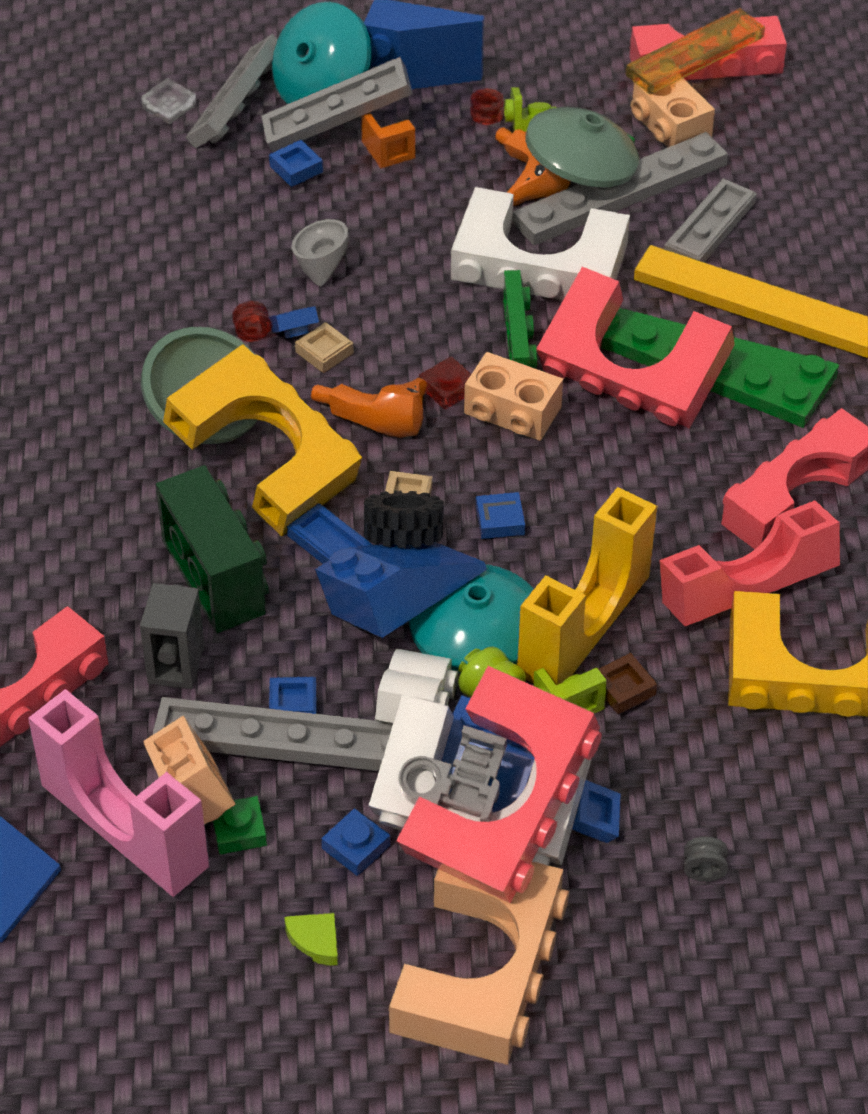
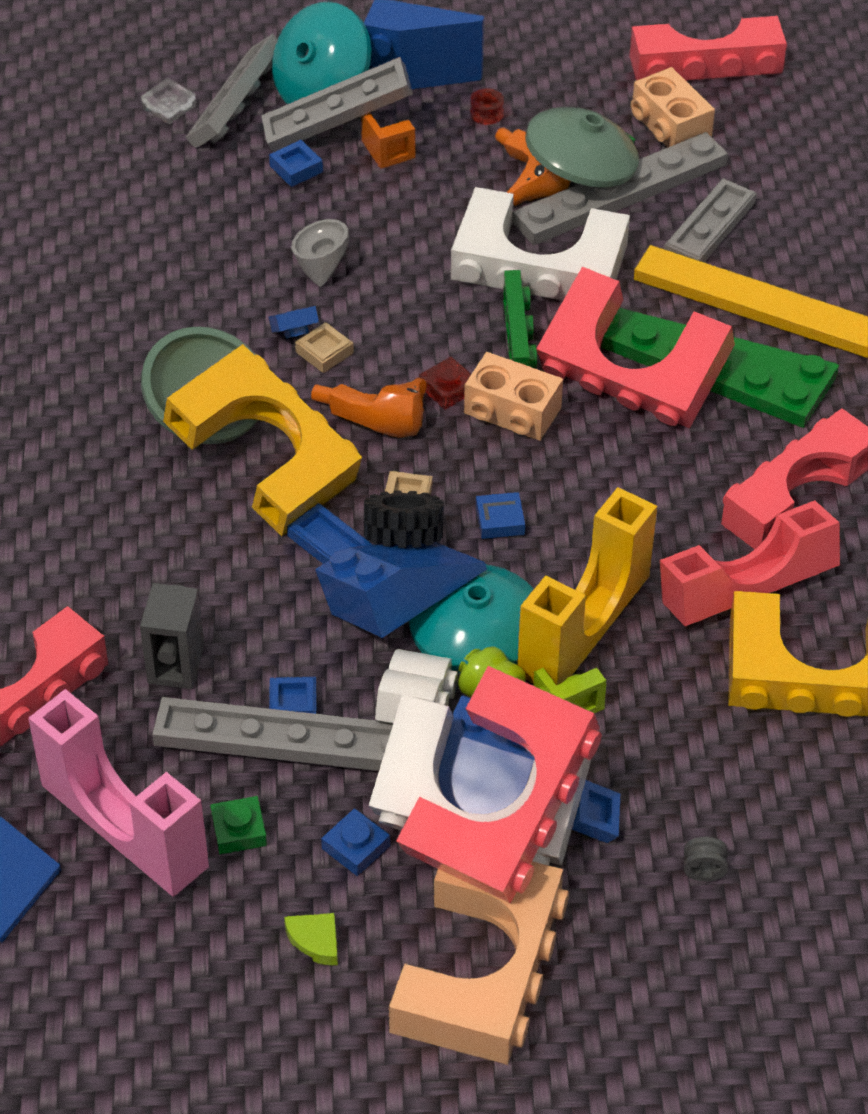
(187, 759): light nougat brick -> none
(212, 548): dark green brick -> none
(251, 321): clear red bush -> none
(470, 778): light grey piece -> none
(521, 116): lime bracket -> none
(627, 683): reddish brown plate -> none
(695, 51): clear yellow tile -> none

